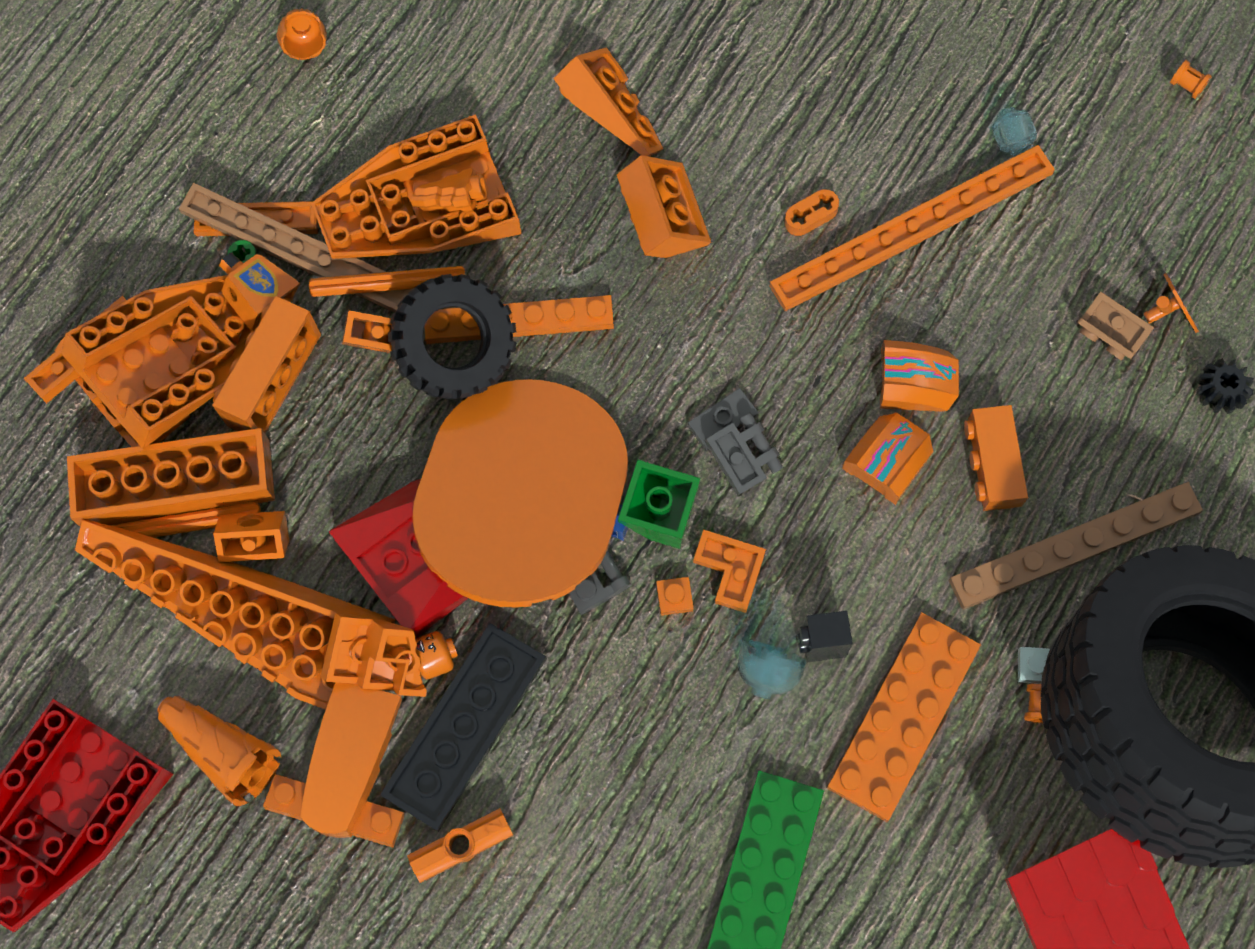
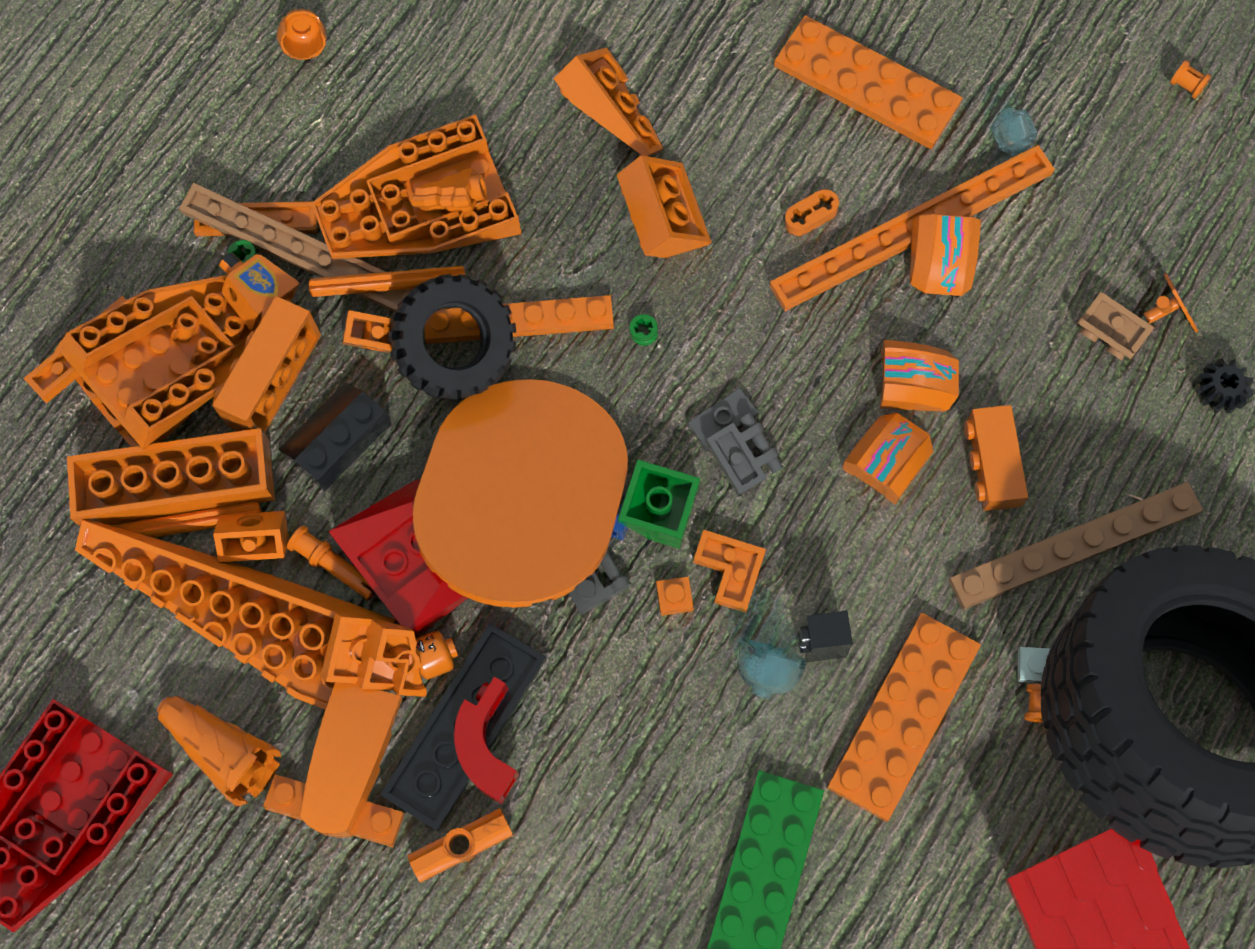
(321, 554): none -> orange pin
(336, 435): none -> black slope
(483, 769): none -> red arch
(647, 321): none -> green bush
(868, 82): none -> orange plate
(944, 253): none -> orange slope

